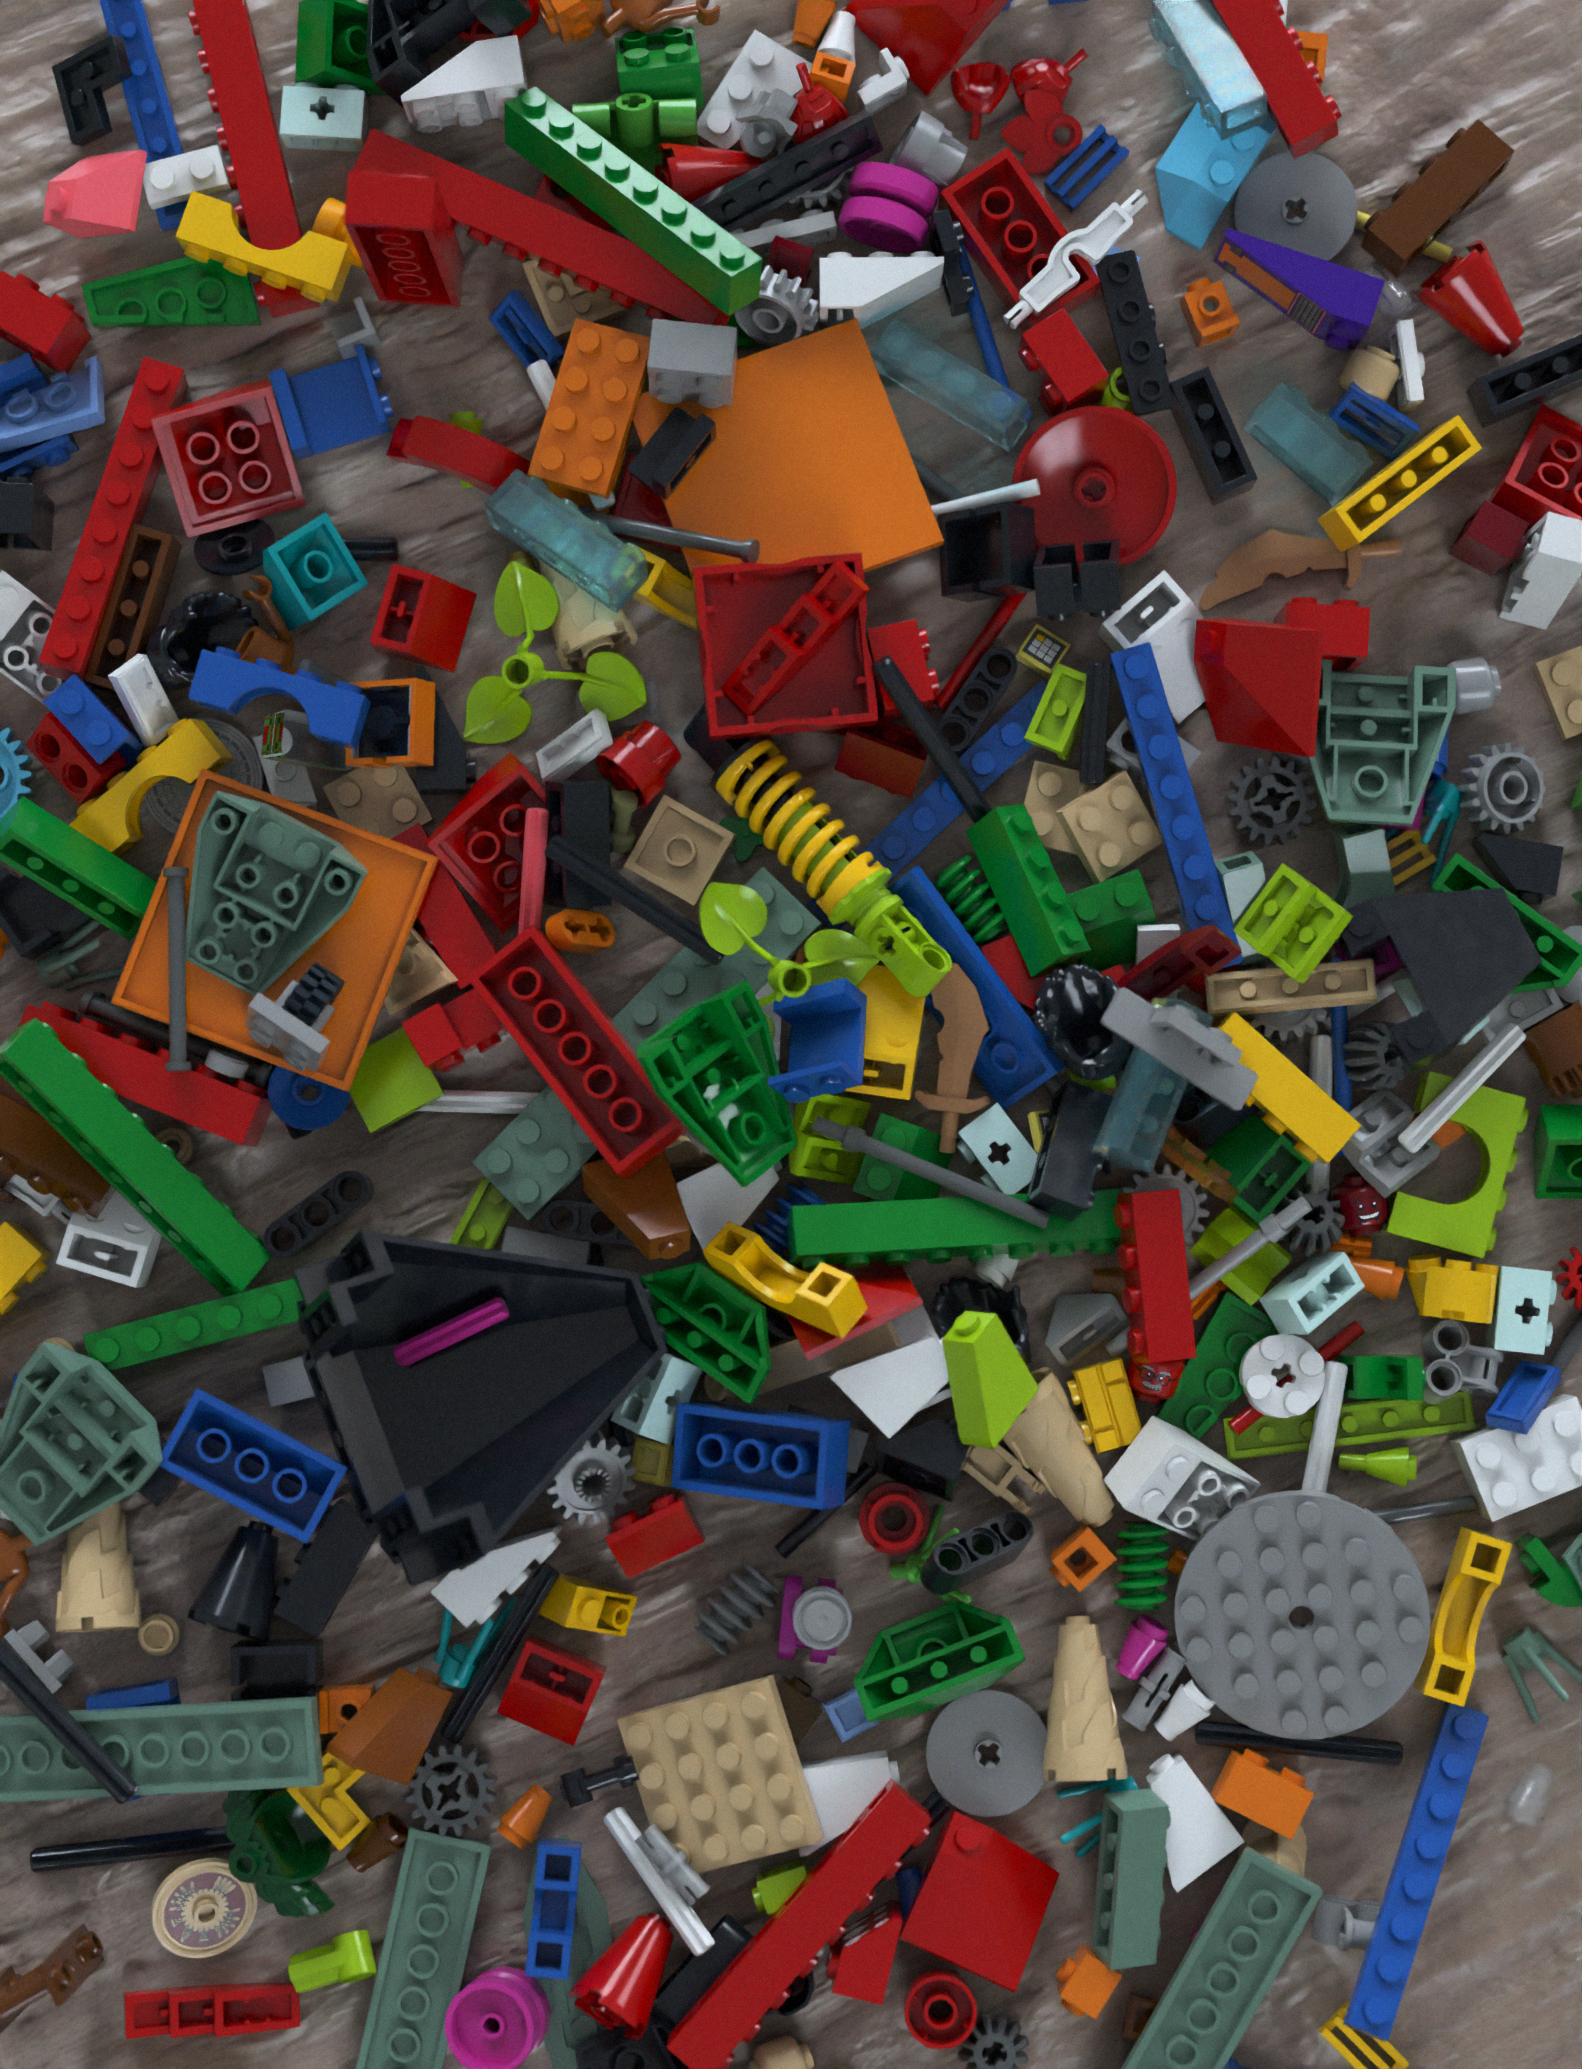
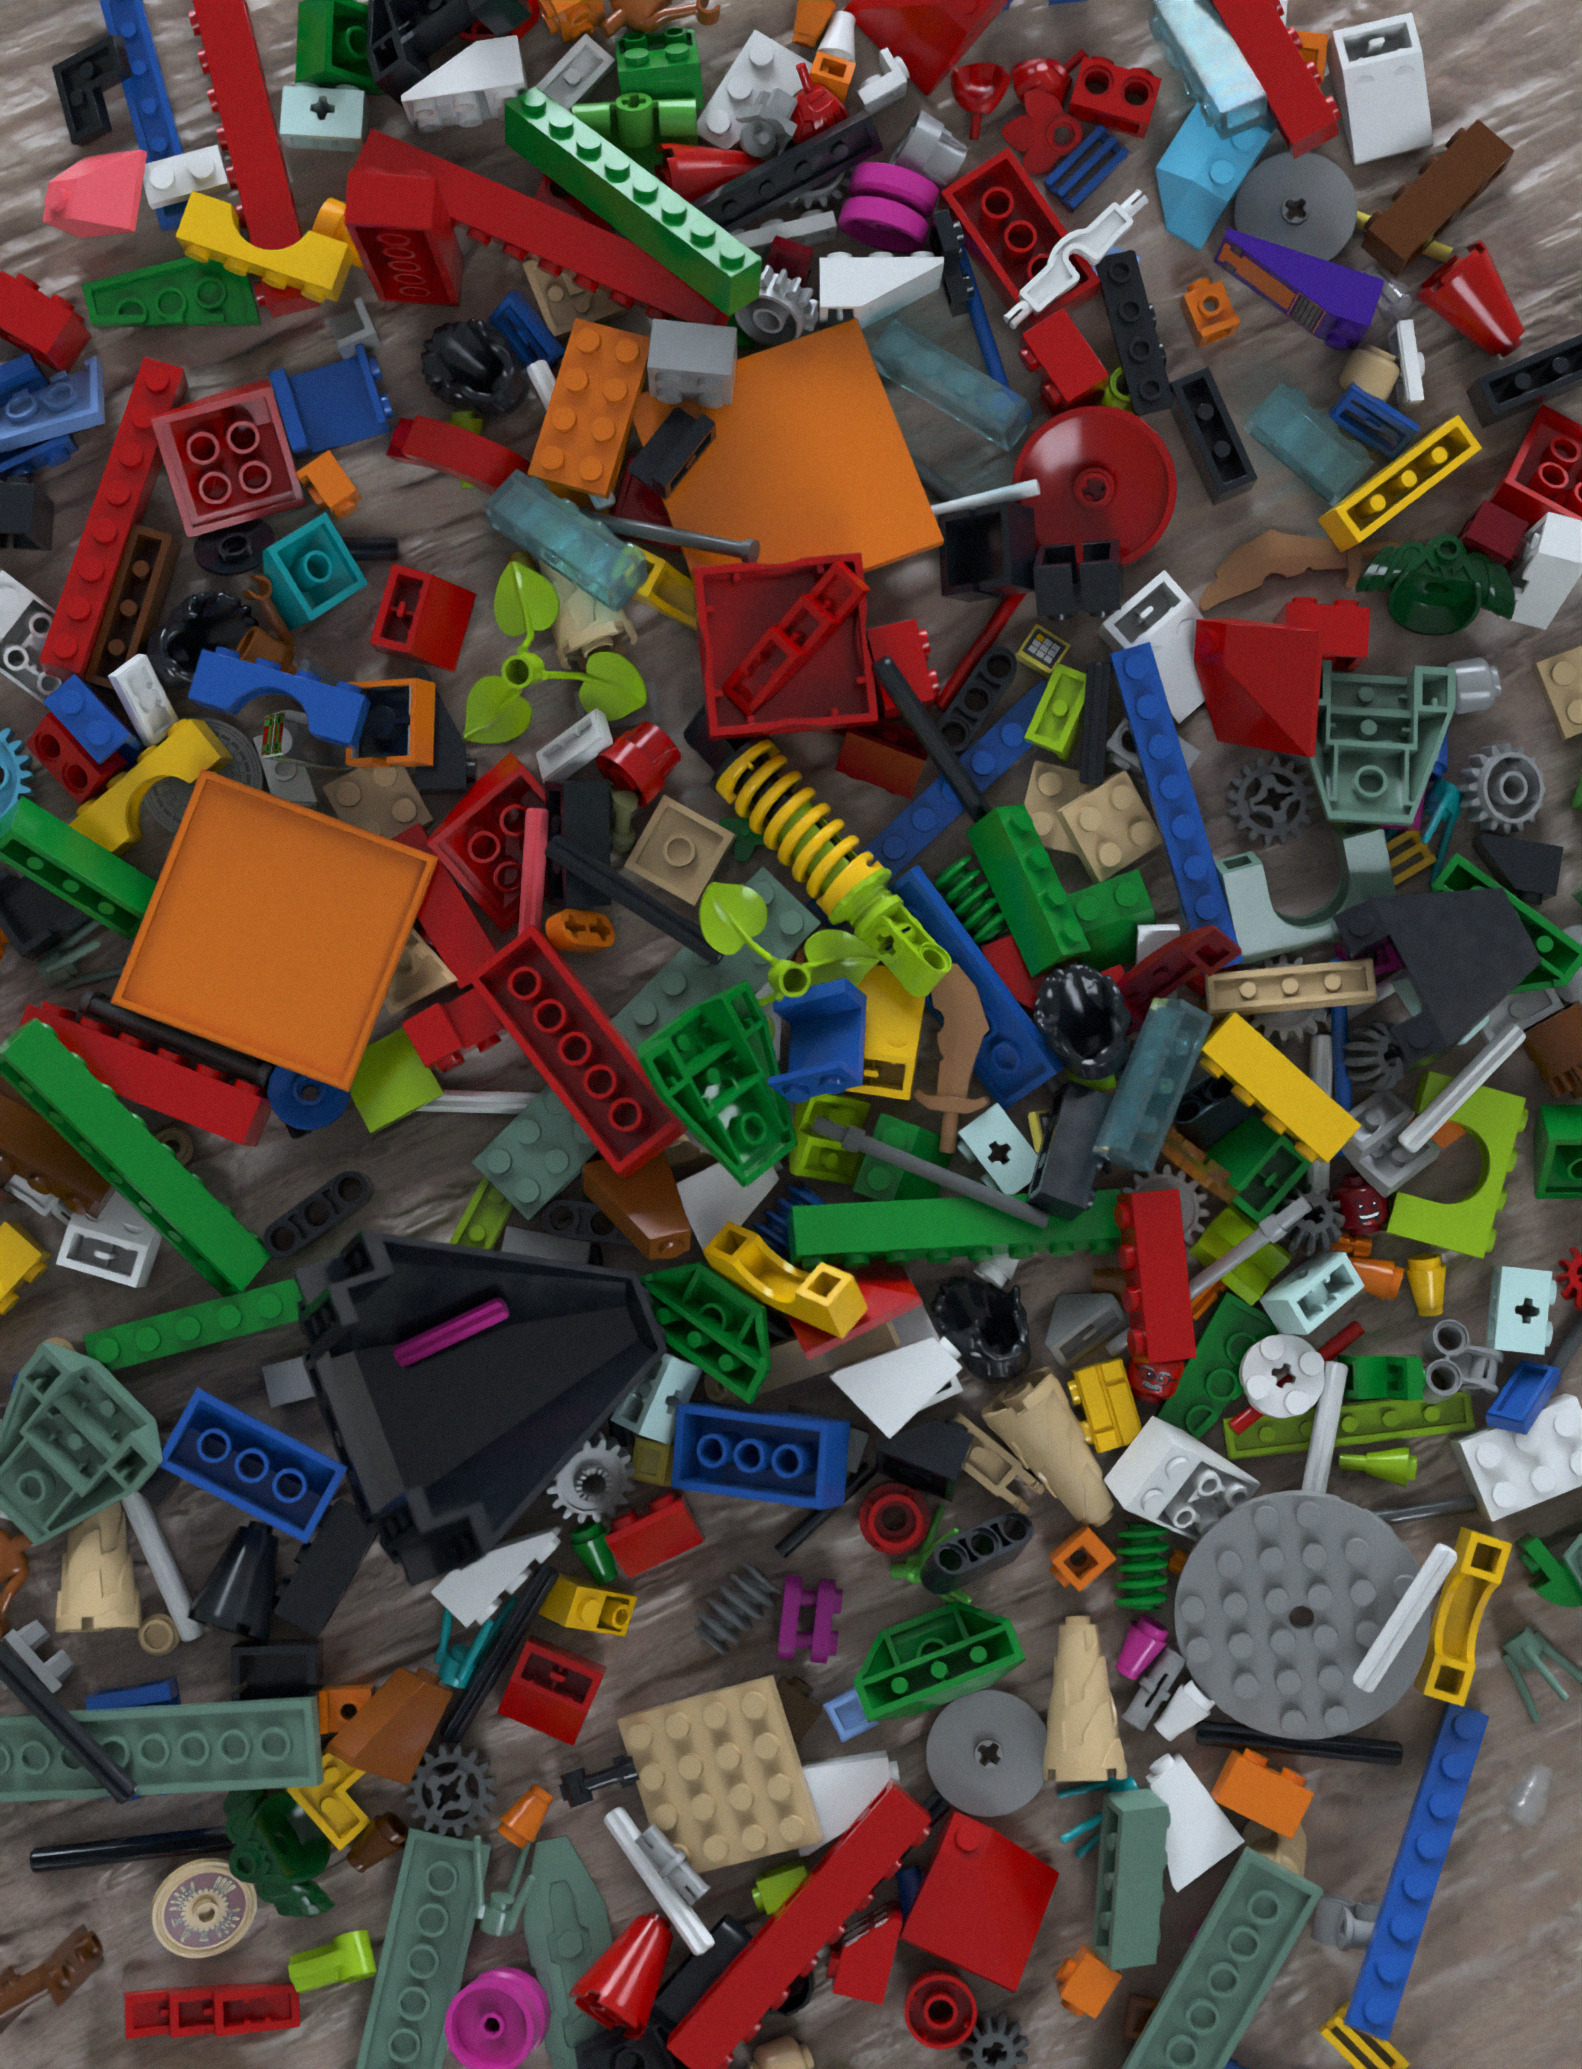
(162, 1565): none -> white axle
(177, 969): dark grey bar -> none
(226, 1063): light grey tile -> none
(262, 891): sand green wedge -> none
(297, 1018): light grey plate -> none
(330, 485): none -> orange brick
(474, 368): none -> black hair
(500, 1911): none -> sand green plant
(553, 1909): blue arch -> none
(577, 73): none -> white plate
(594, 1551): none -> green cone
(822, 1618): light grey wheel -> none
(985, 1378): lime slope -> none
(1111, 106): none -> red brick
(1183, 1046): light grey bracket -> none
(1293, 923): lime slope -> none
(1381, 88): none -> white slope
(1405, 1617): none -> white axle
(1438, 585): none -> dark green piece
(1461, 1293): yellow cylinder -> none

